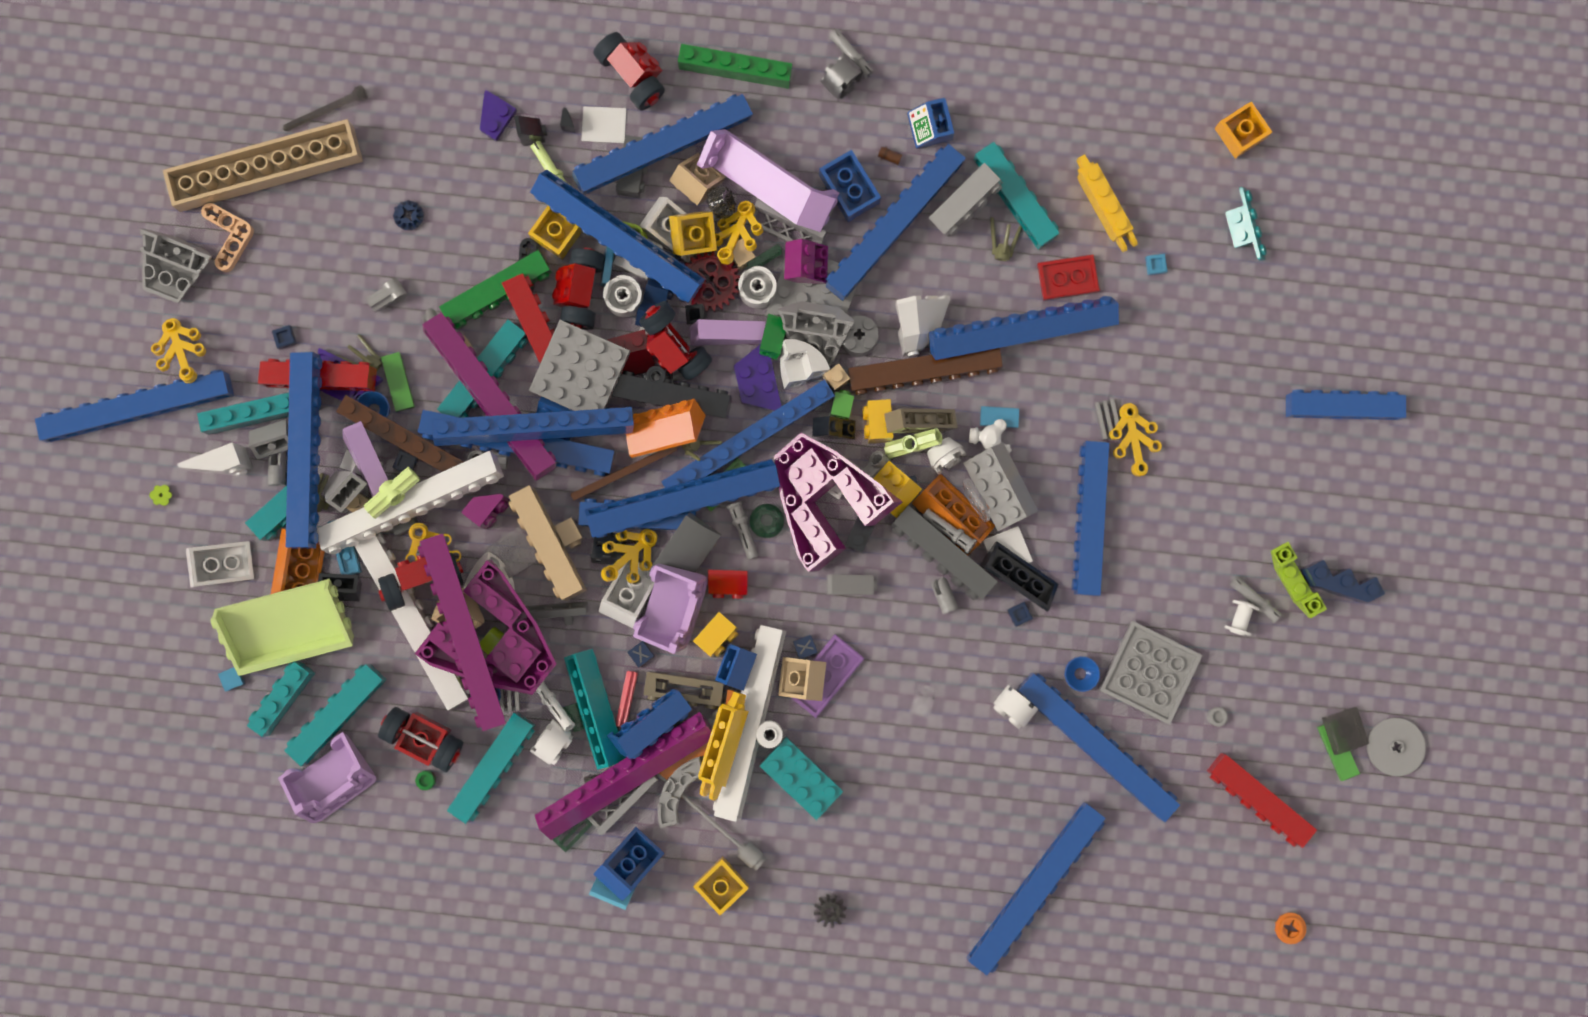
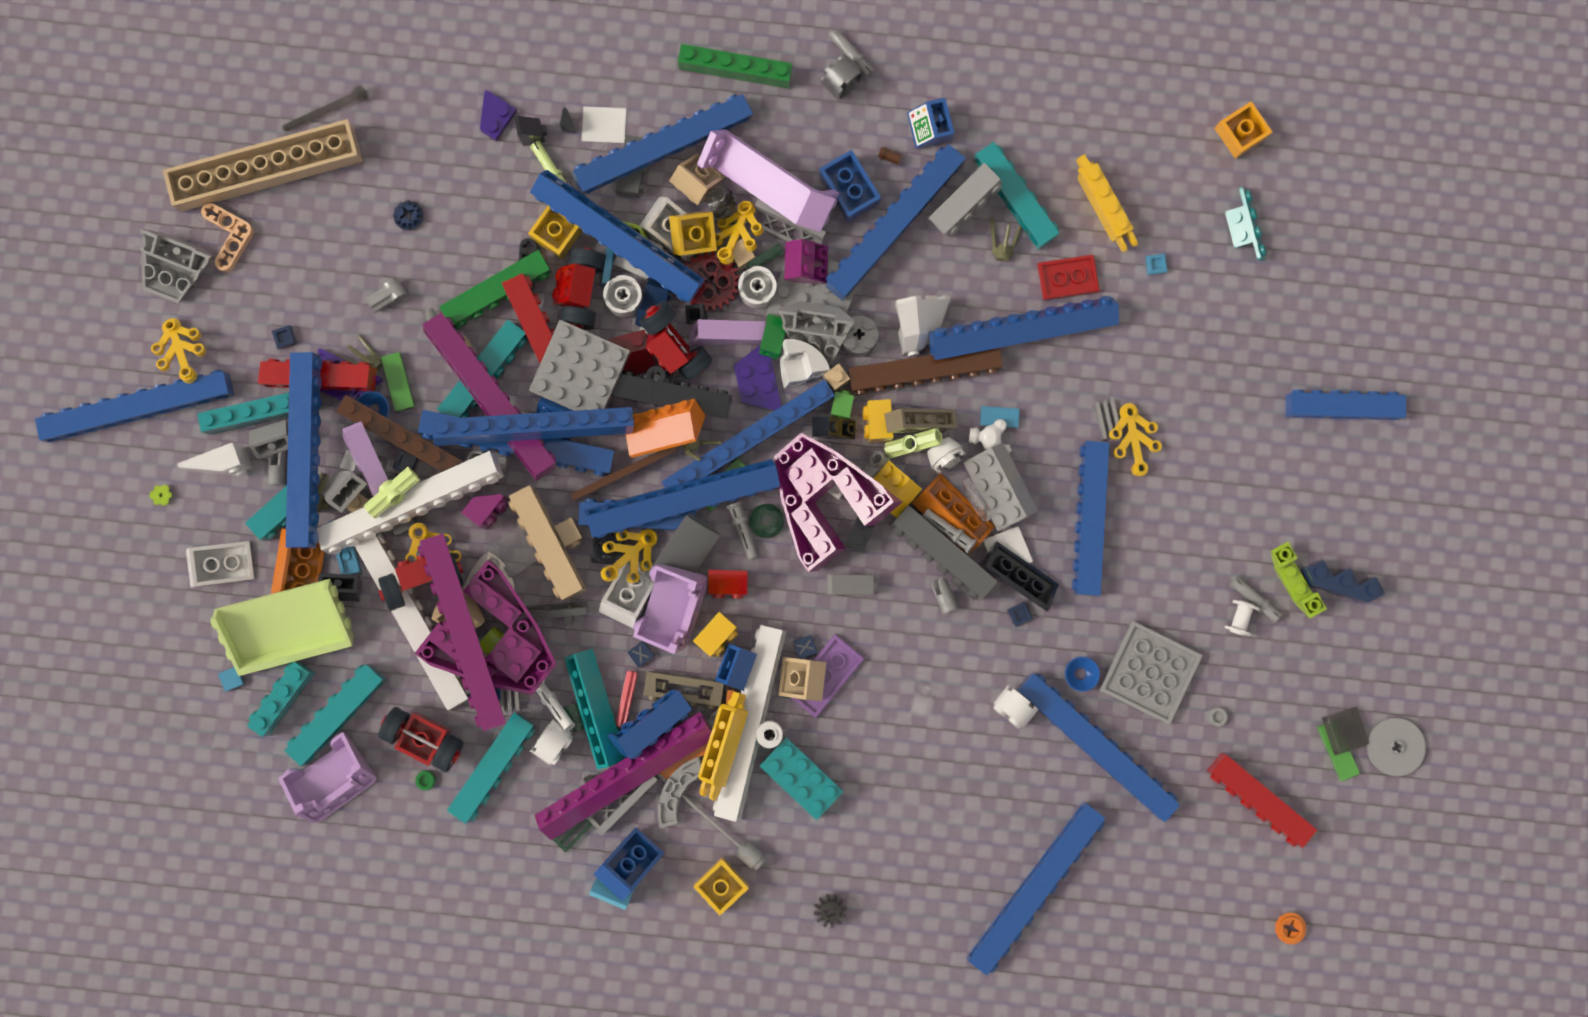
(634, 66): brick -> none

